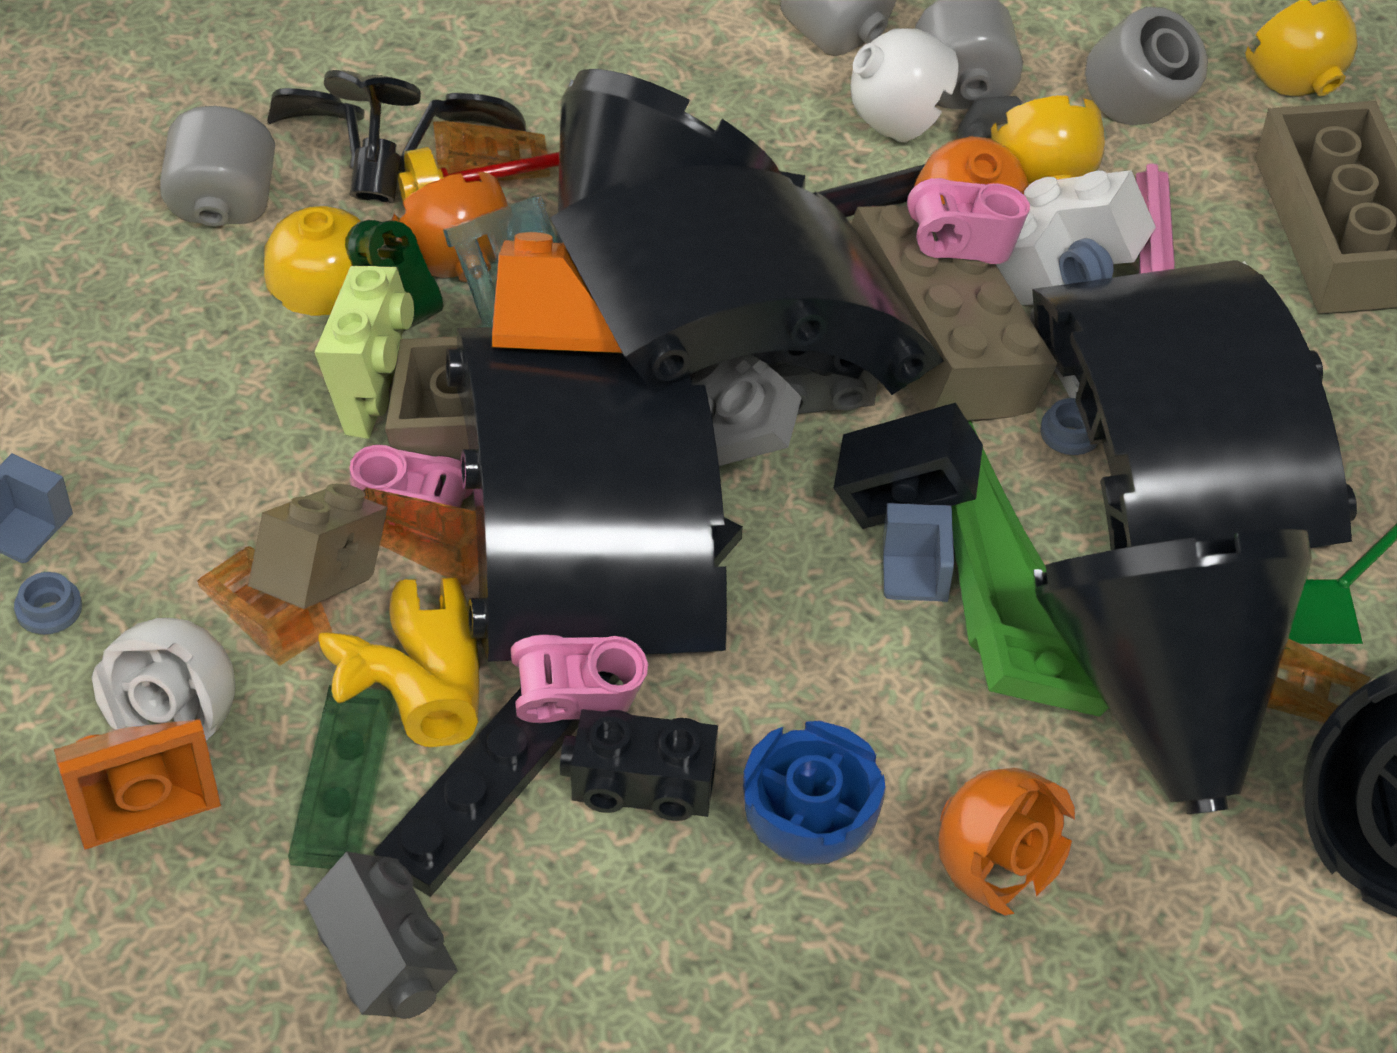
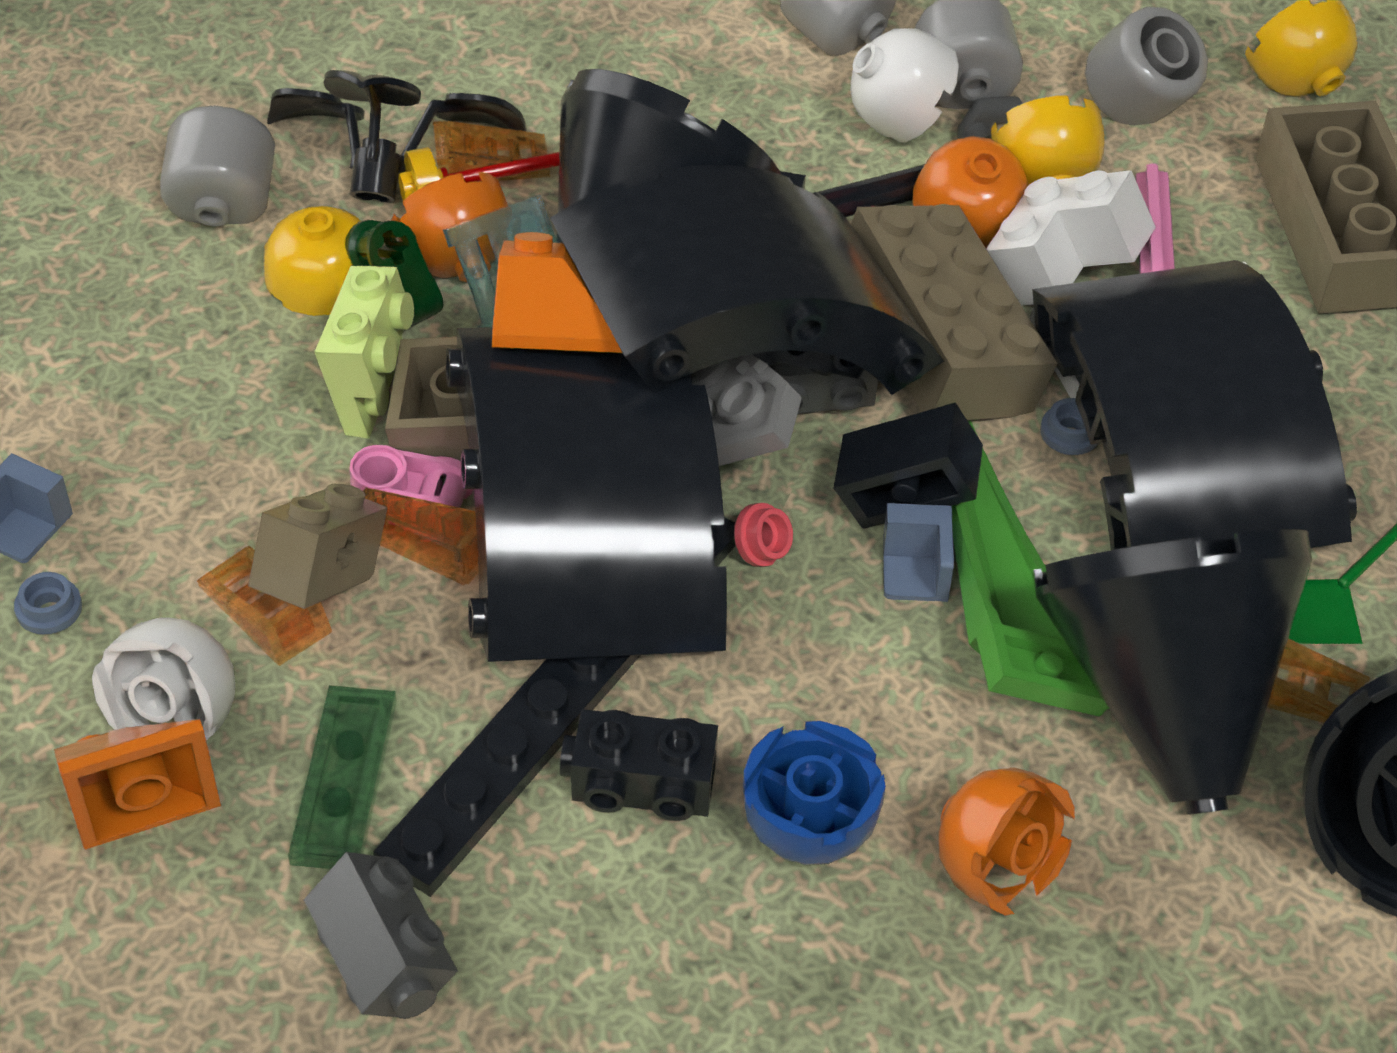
(438, 678): yellow piece -> none
(563, 677): bright pink piece -> none
(762, 534): none -> coral plate
(973, 224): bright pink piece -> none
(1085, 262): sand blue plate -> none

